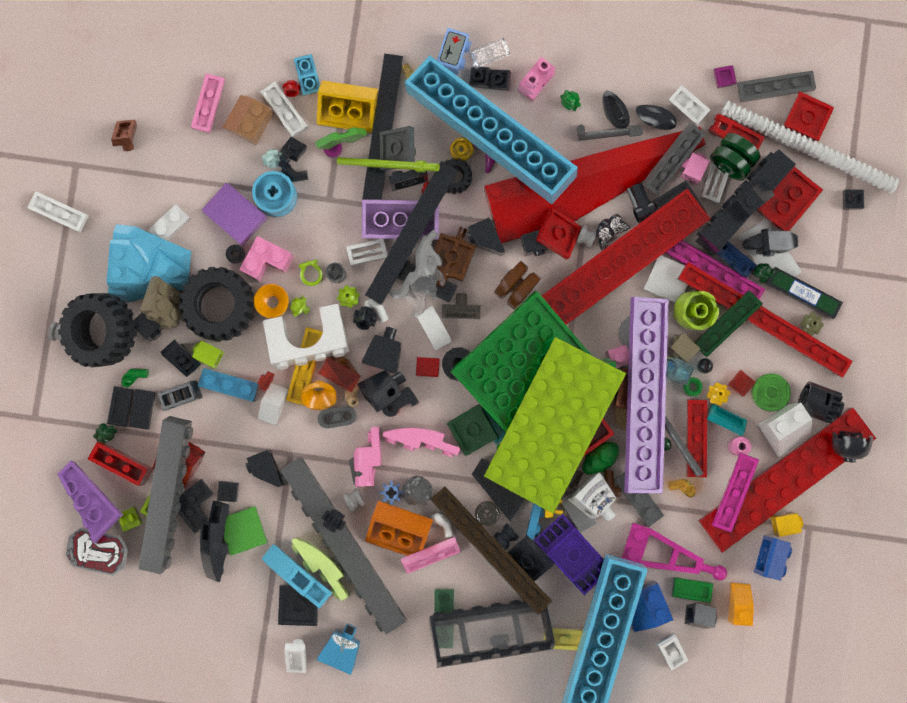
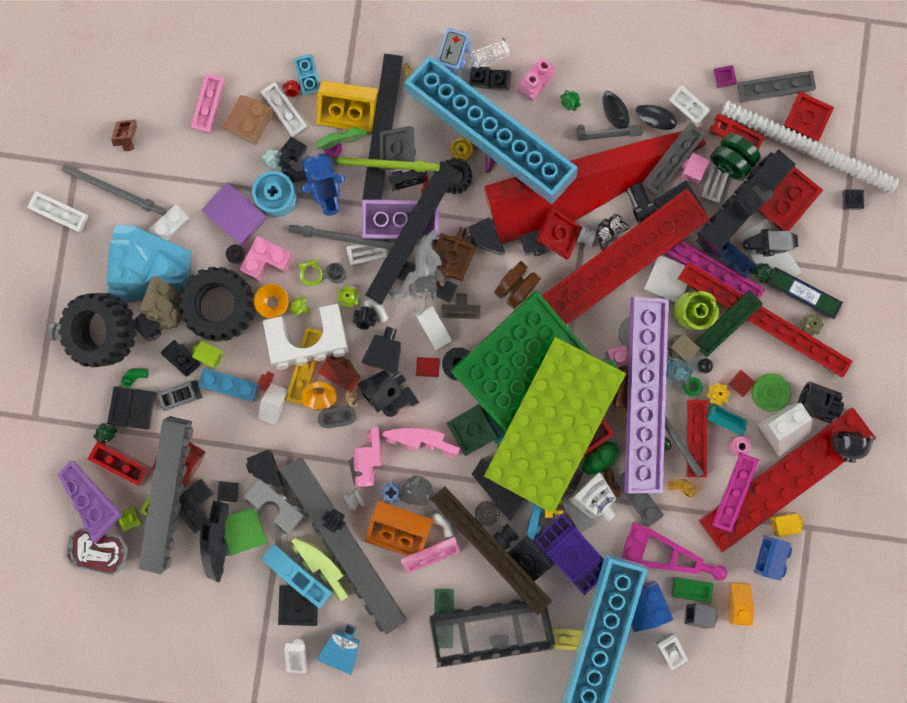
(146, 204): none -> dark grey bar
(262, 494): none -> light grey arch
(308, 231): none -> dark grey bar
(322, 182): none -> blue piece

